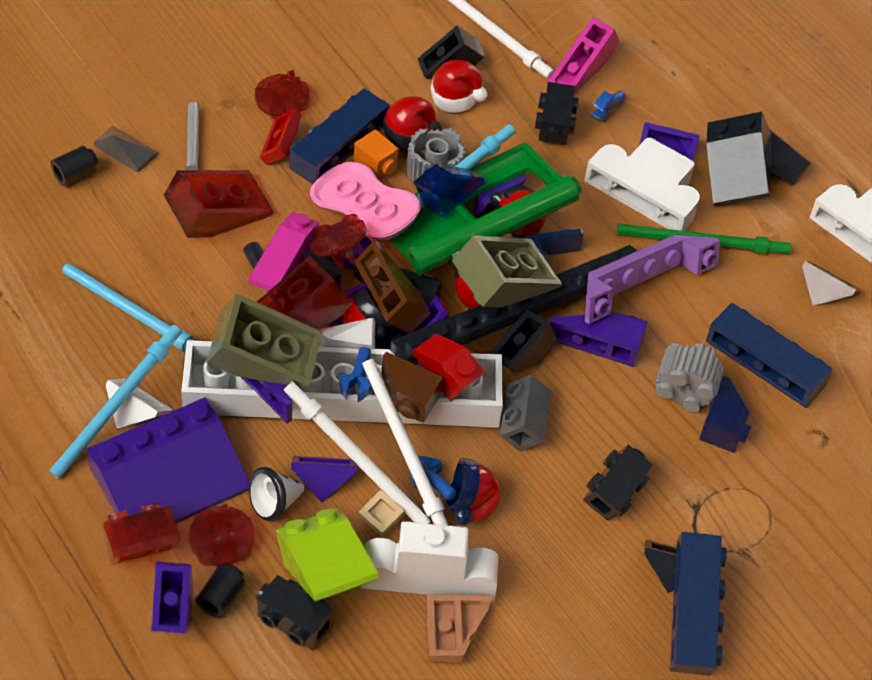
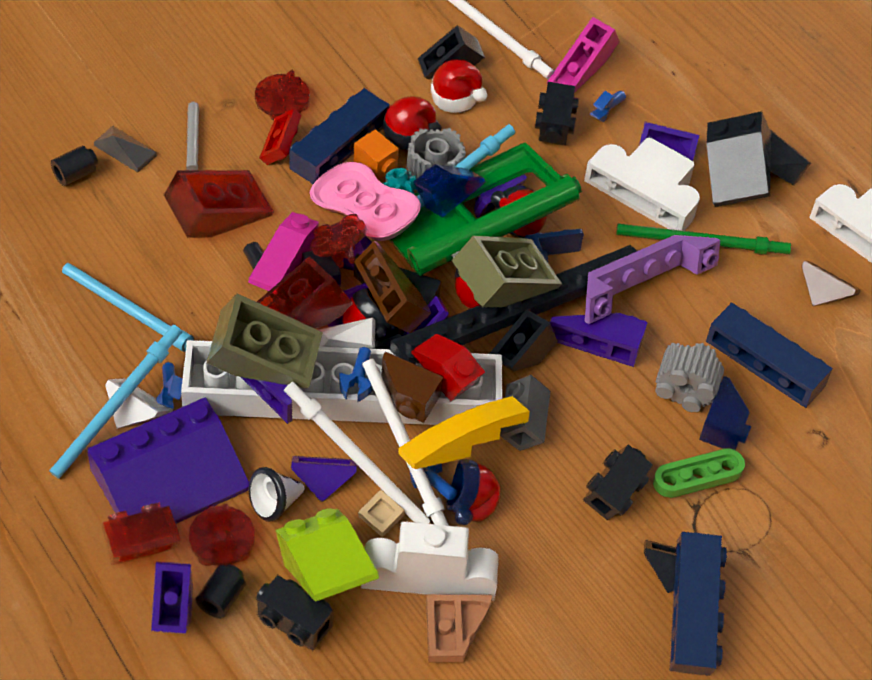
(171, 386): none -> blue bar
(400, 179): none -> teal gear
(456, 435): none -> yellow slope
(707, 465): none -> bright green plate

